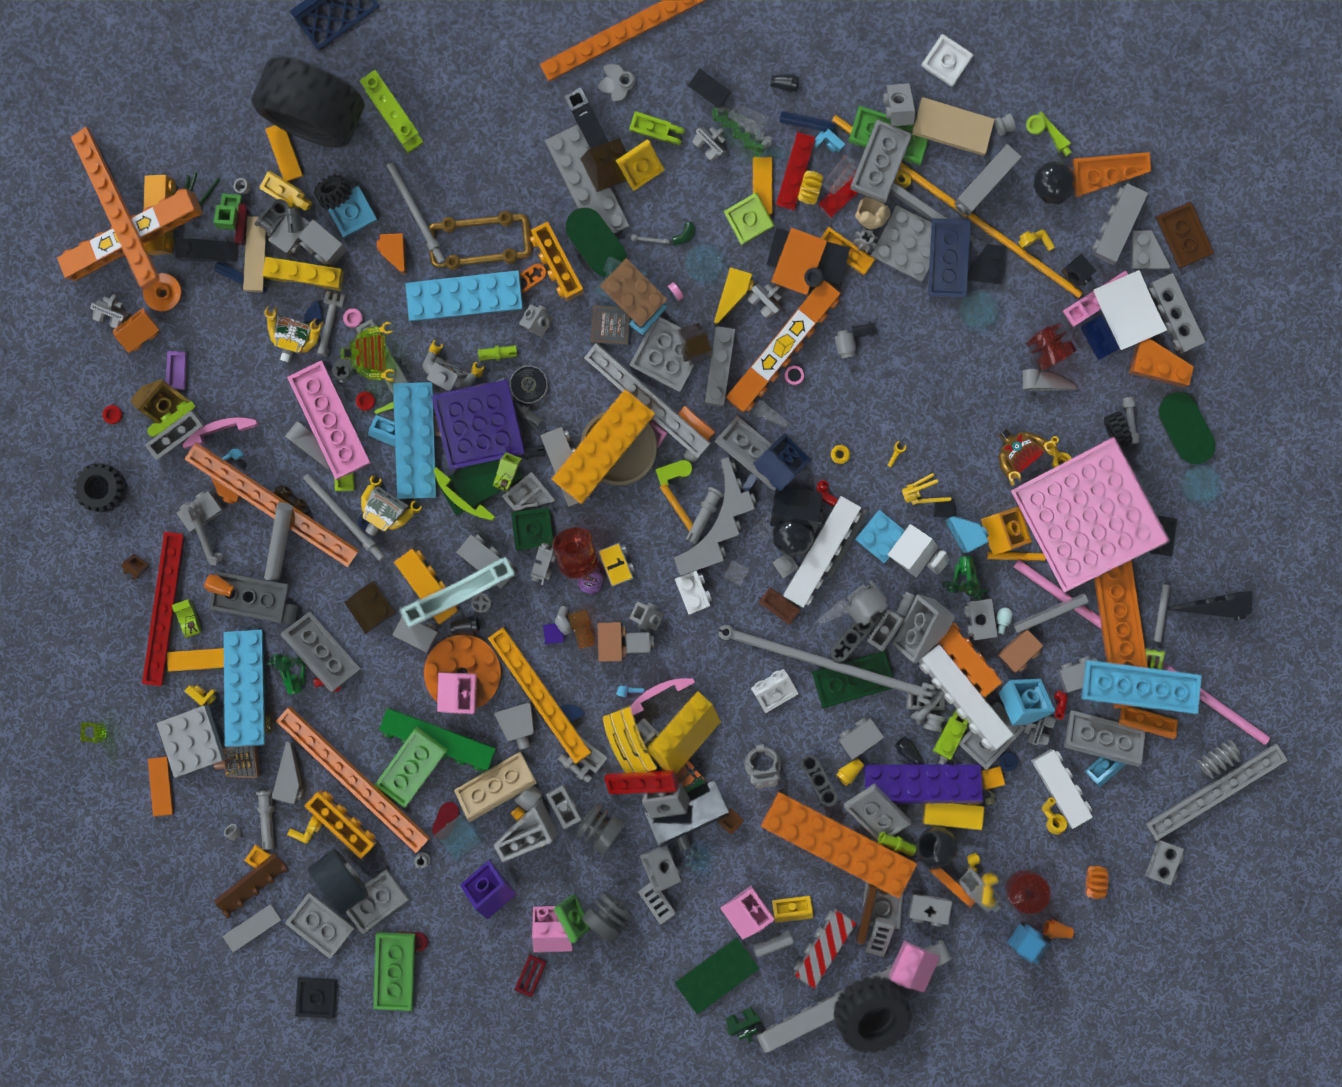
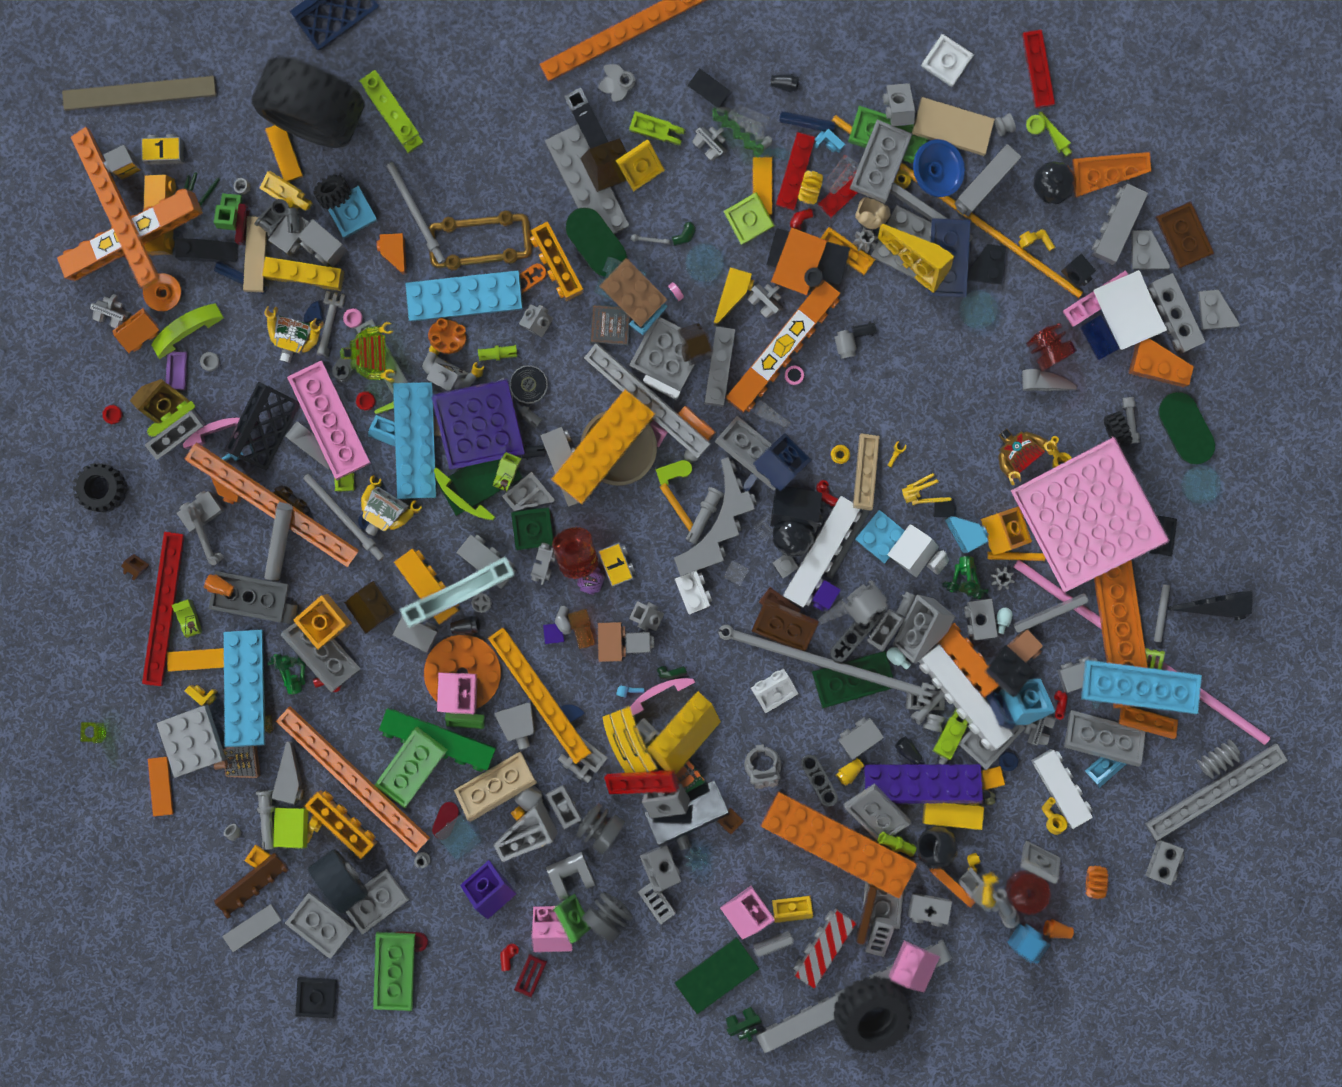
(121, 162): none -> light grey brick
(139, 93): none -> dark tan tile
(162, 150): none -> brick
(183, 326): none -> lime slope
(209, 361): none -> light grey tile
(248, 422): none -> black fence
(290, 827): none -> lime tile
(322, 621): none -> light orange slope
(447, 336): none -> orange dish
(465, 720): none -> bright green tile
(506, 954): none -> red arm
(566, 868): none -> light grey connector
(661, 387): none -> white tile
(672, 674): none -> dark green arm
(785, 625): none -> reddish brown tile
(798, 218): none -> red arm
(825, 596): none -> dark purple brick
(866, 472): none -> tan tile
(897, 657): none -> light aqua cylinder
(923, 257): none -> yellow wedge
(947, 168): none -> blue dish
(1000, 710): none -> dark blue tile
(1006, 575): none -> light grey gear
(1007, 911): none -> light grey pin
(1009, 671): none -> black plate
(1038, 69): none -> red plate
(1040, 862): none -> light grey tile
(1215, 311): none -> light grey wing

